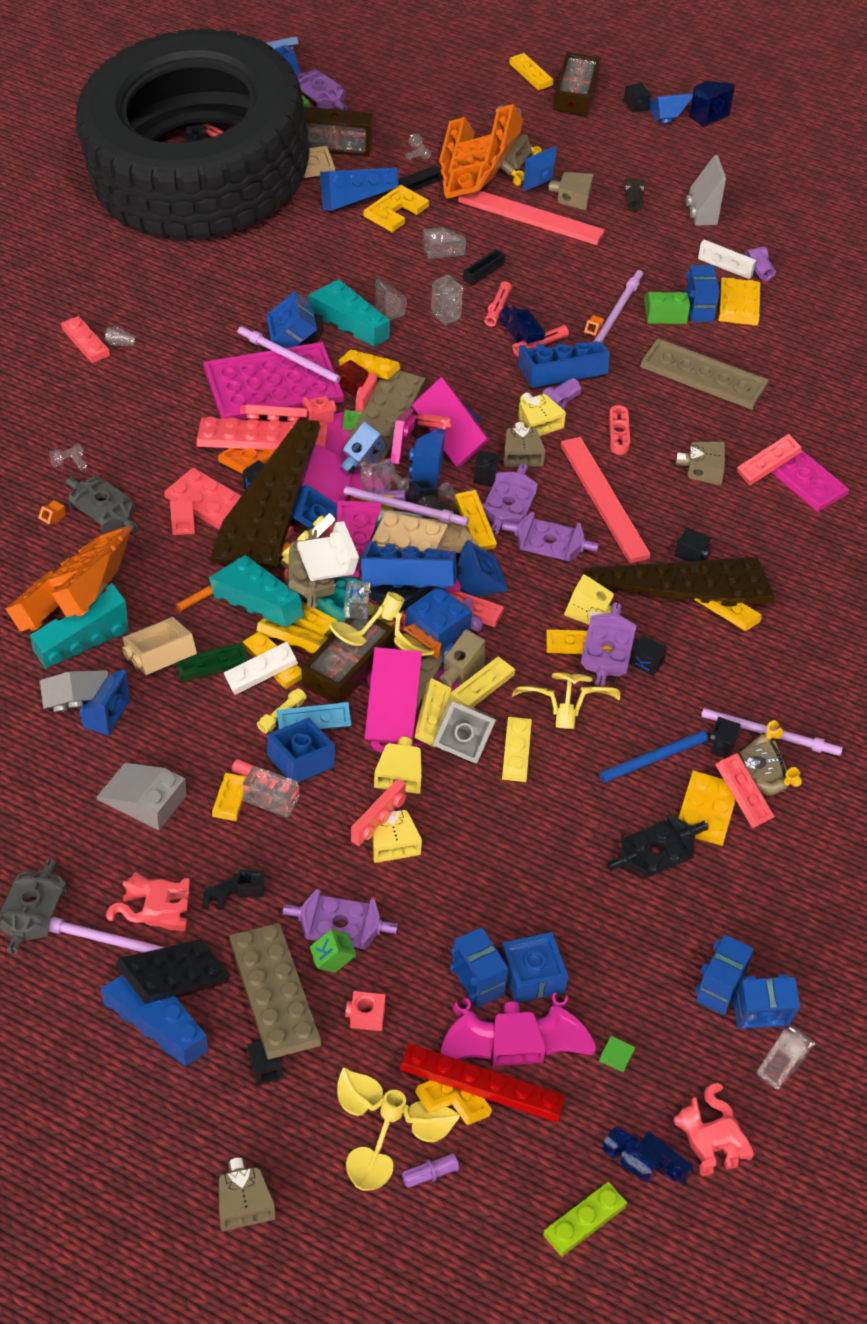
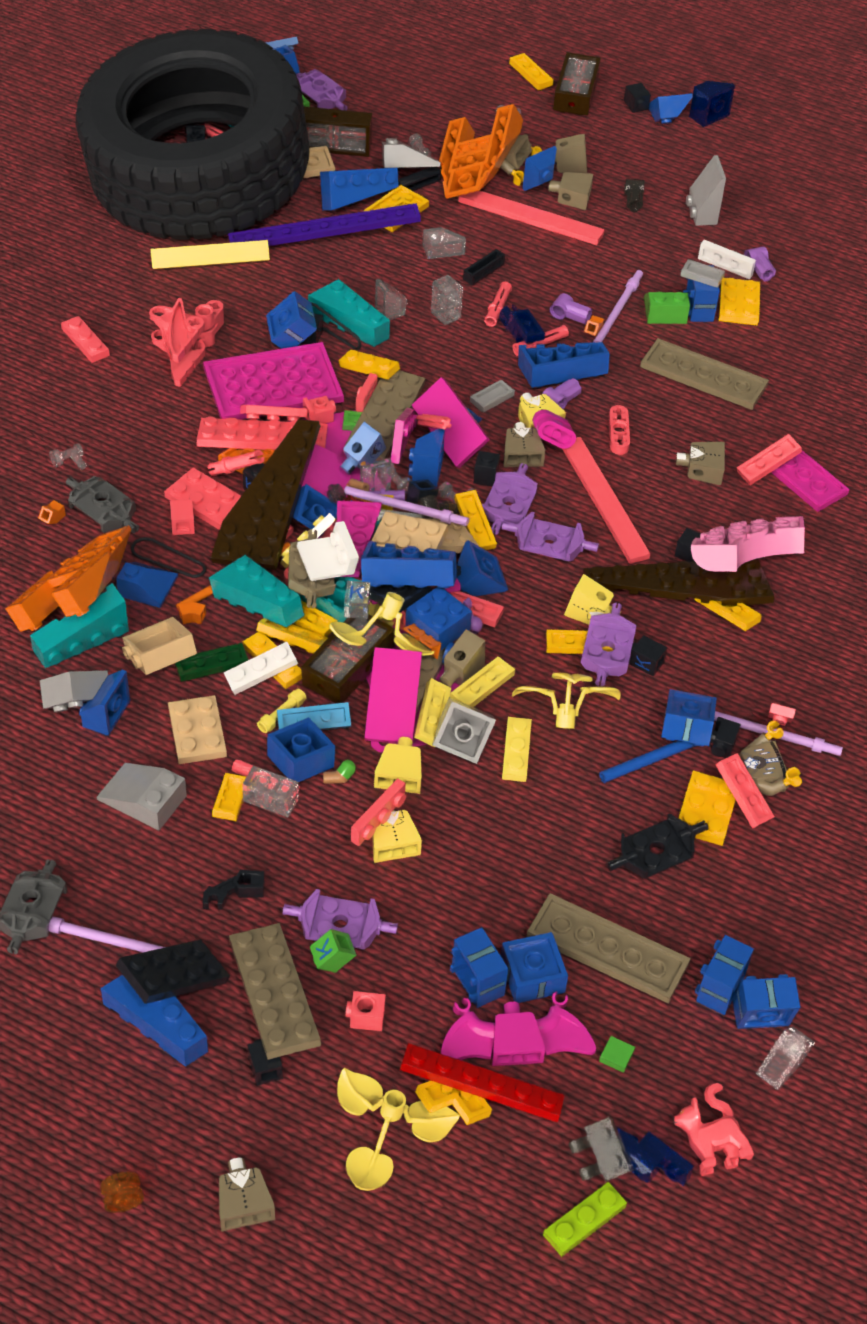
(119, 337): clear cone -> none
(121, 1193): none -> clear orange wheel
(145, 583): none -> blue slope
(157, 906): coral animal -> none
(166, 566): none -> black piece
(186, 334): none -> coral piece
(192, 612): none -> orange piece
(197, 729): none -> tan plate
(210, 254): none -> light yellow tile
(229, 465): none -> coral pin
(257, 338): lavender bar -> none
(331, 226): none -> dark purple plate
(336, 493): none -> clear smoke plate
(340, 324): none -> black piece
(341, 775): none -> arm
(351, 377): clear red brick -> none
(358, 484): none -> medium nougat arm
(398, 155): none -> slope
(430, 1170): medium lavender axle -> none
(492, 396): none -> light grey tile
(554, 429): none -> dark pink brick
(566, 307): none -> medium lavender piece
(571, 154): none -> dark tan torso
(607, 1148): none -> clear smoke plate
(611, 948): none -> dark tan plate
(689, 717): none -> blue container
(702, 273): none -> light grey tile
(742, 542): none -> bright pink brick
(781, 714): none -> coral plate

